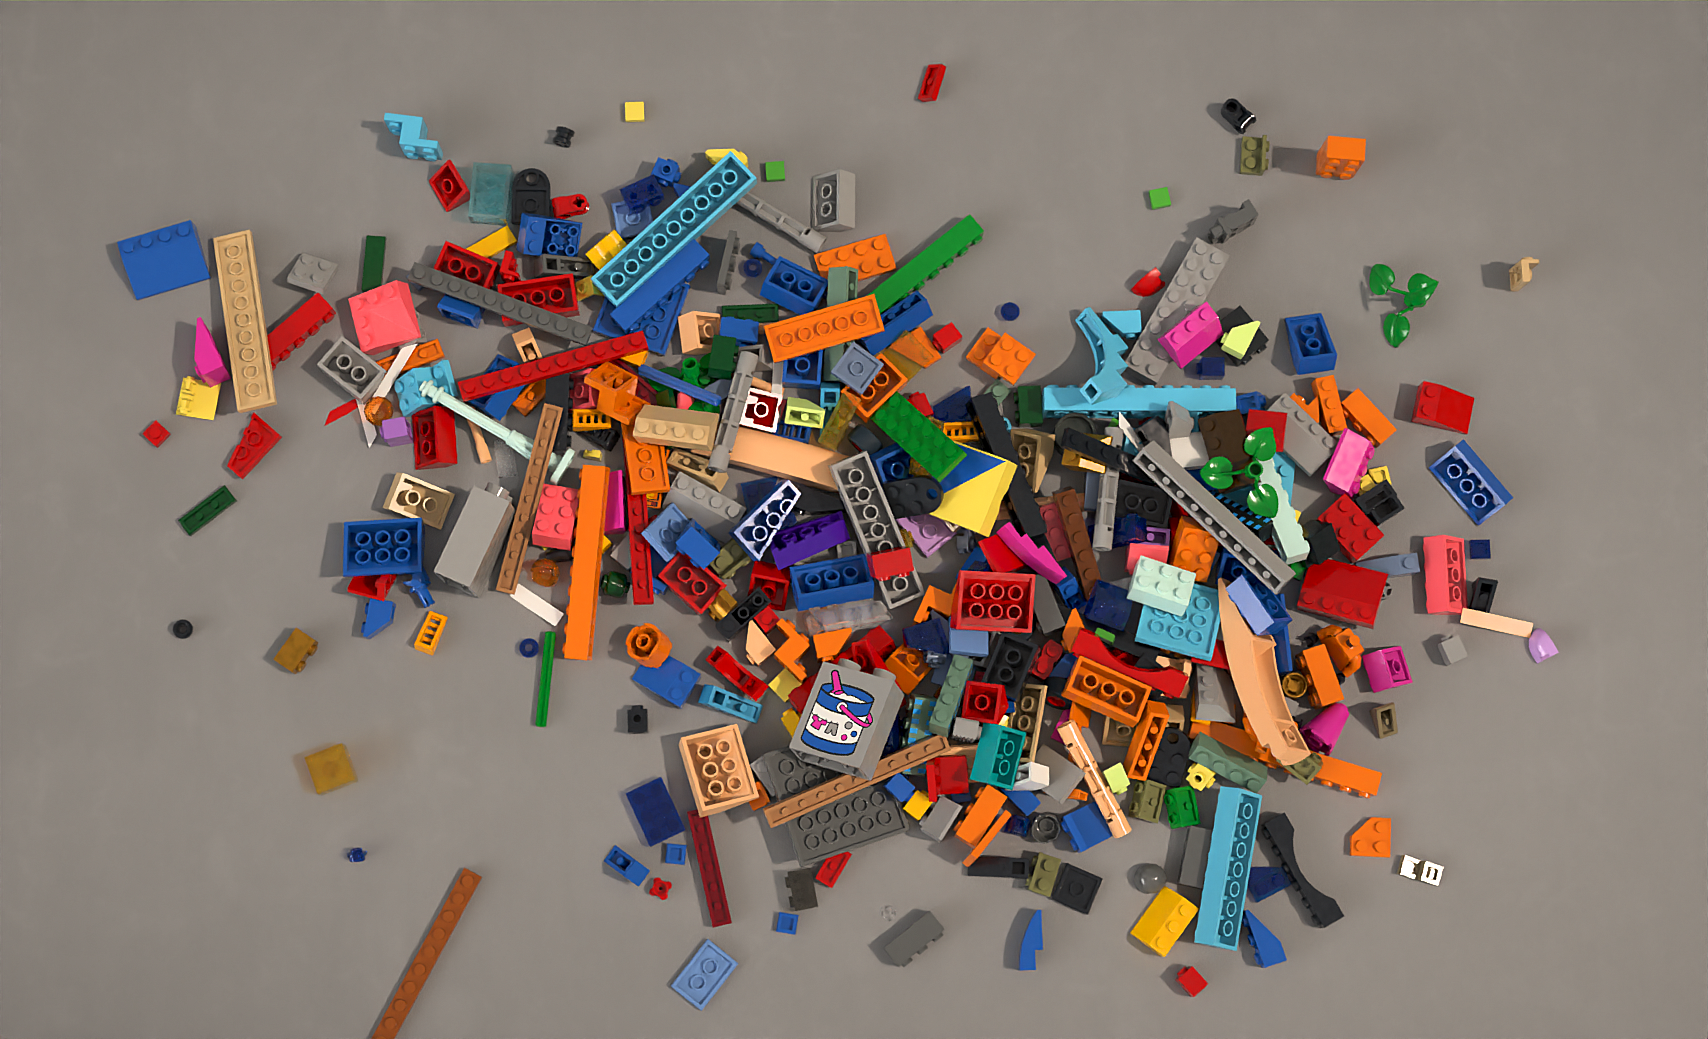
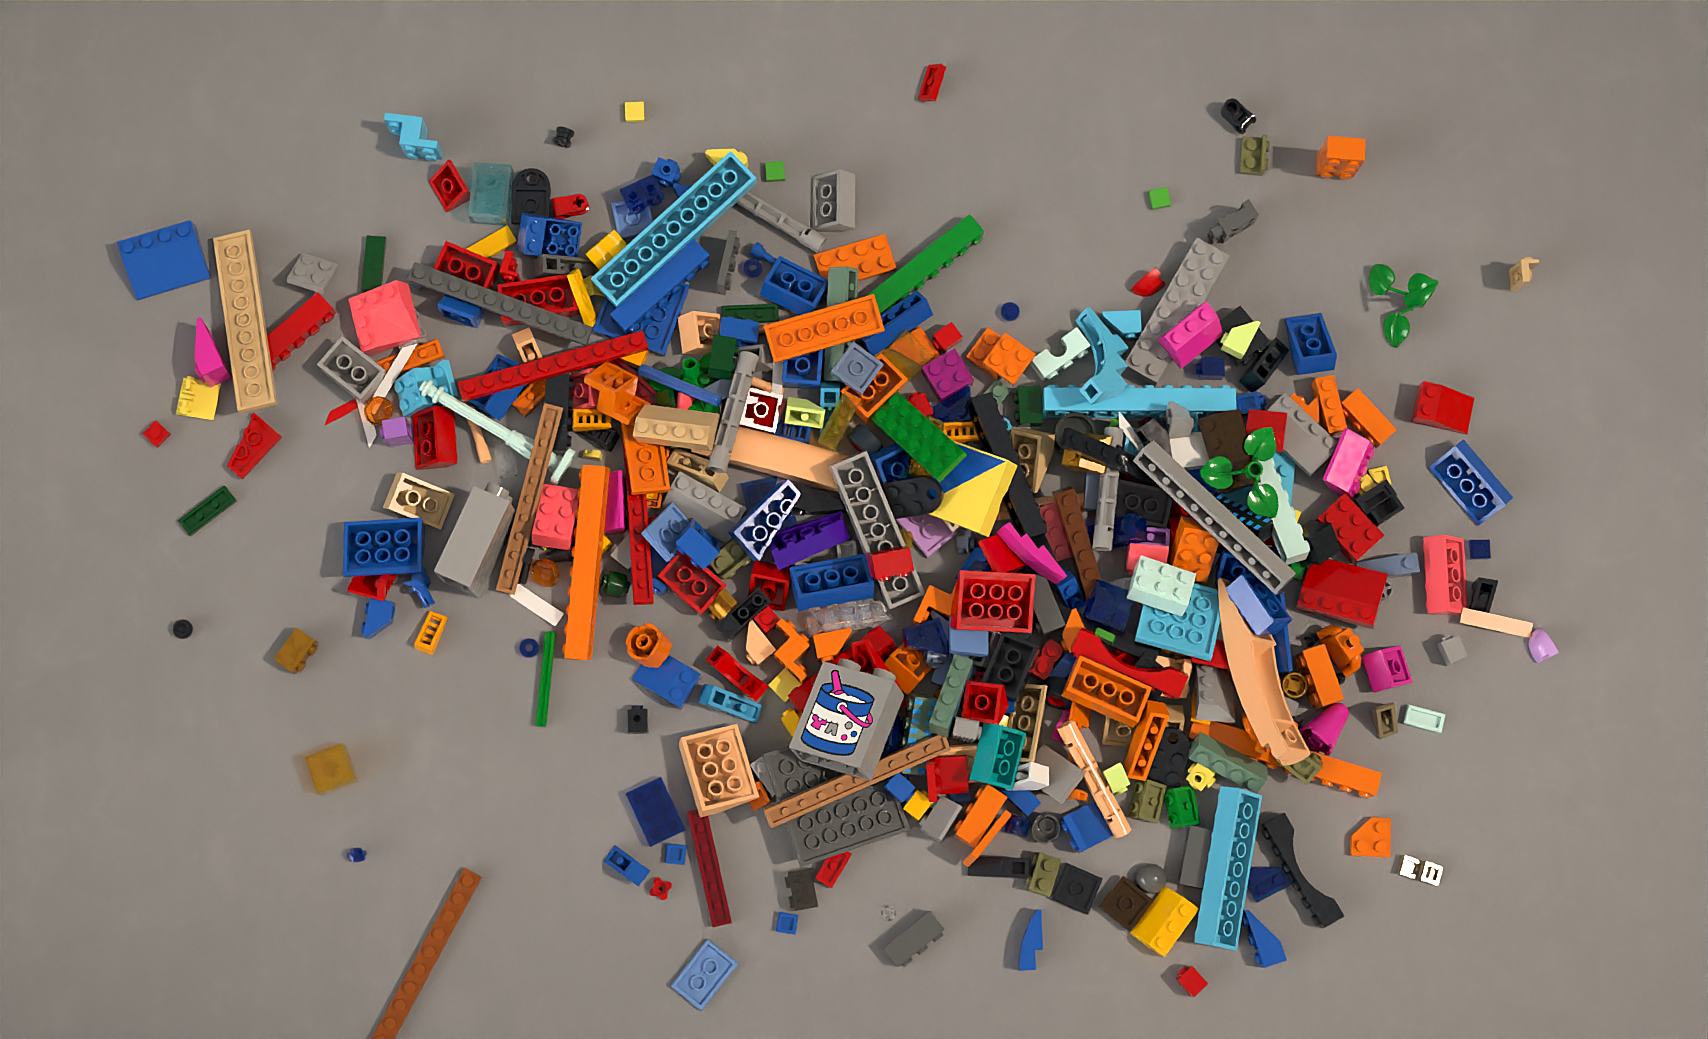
(526, 565): none -> black bar
(582, 297): none -> yellow tile
(947, 375): none -> magenta brick
(1048, 365): none -> light aqua arch
(1126, 903): none -> dark brown plate
(1264, 365): none -> black slope
(1423, 718): none -> light aqua tile

